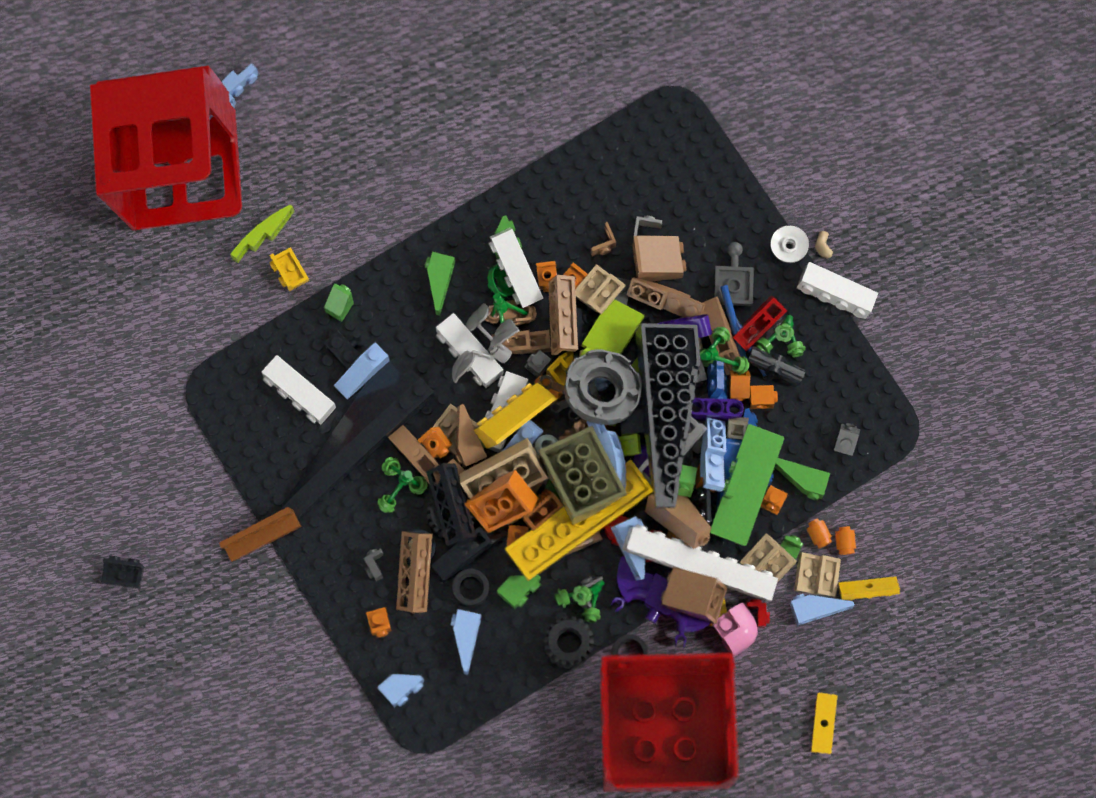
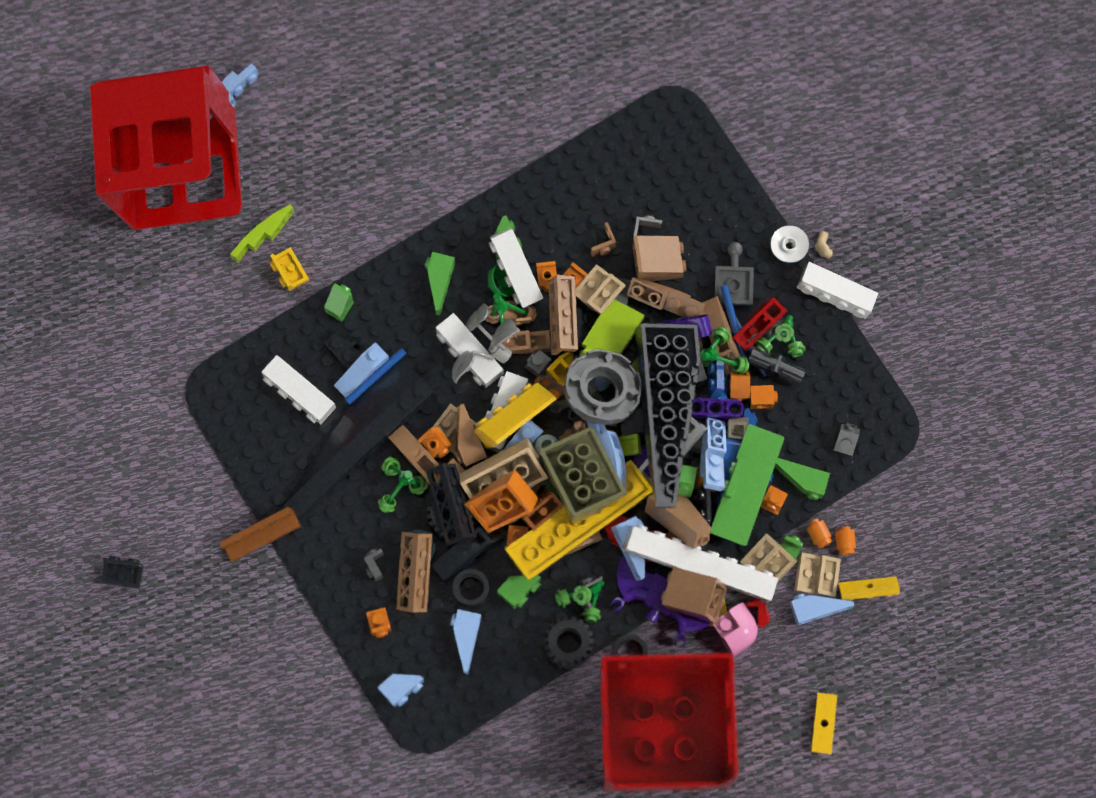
(375, 376): none -> blue bar

